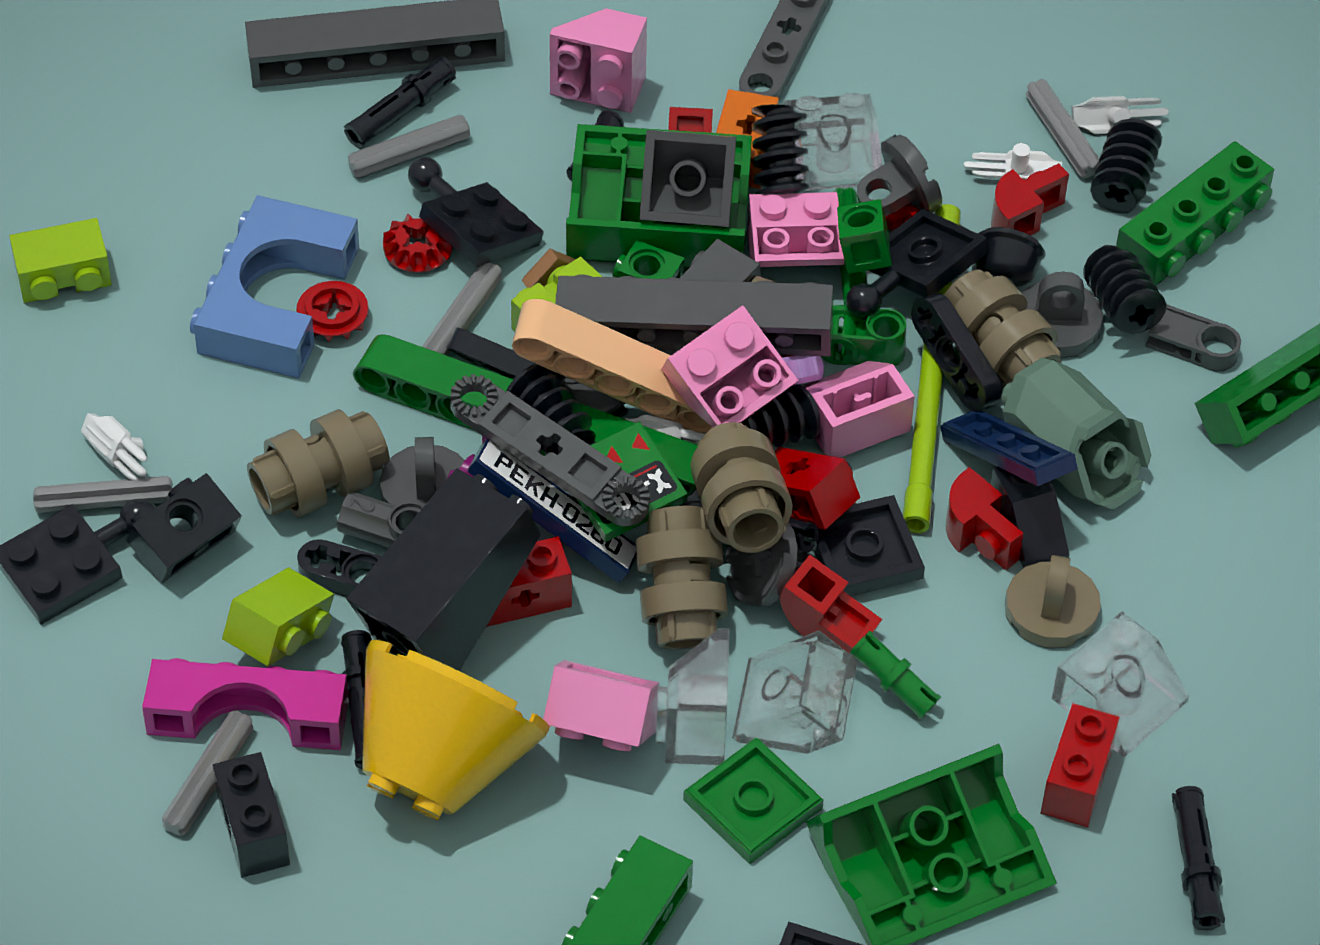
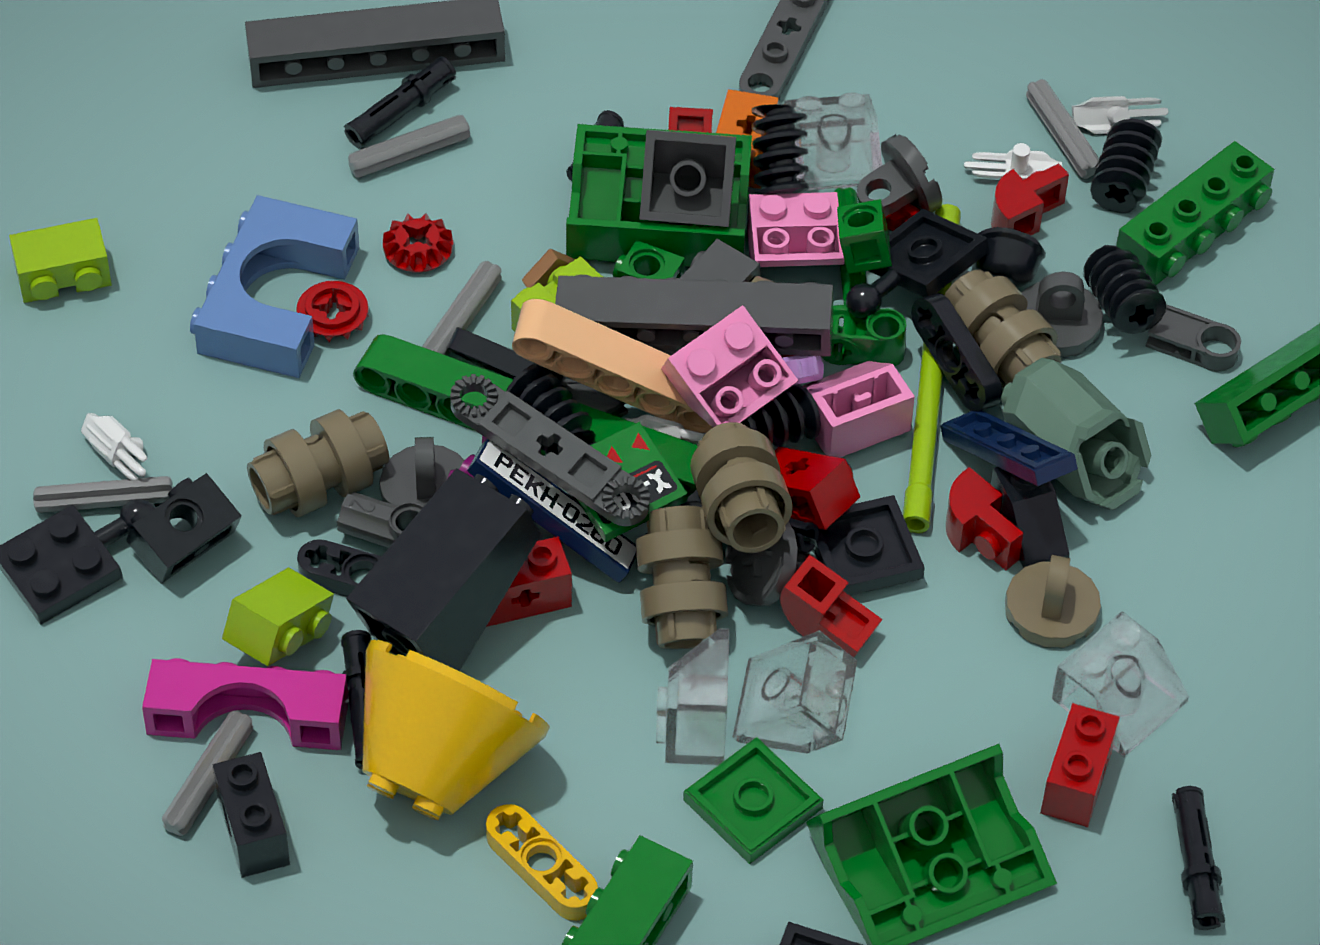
(475, 219): black plate -> none
(535, 841): none -> yellow beam
(600, 59): bright pink slope -> none
(601, 705): bright pink slope -> none
(895, 675): green pin -> none

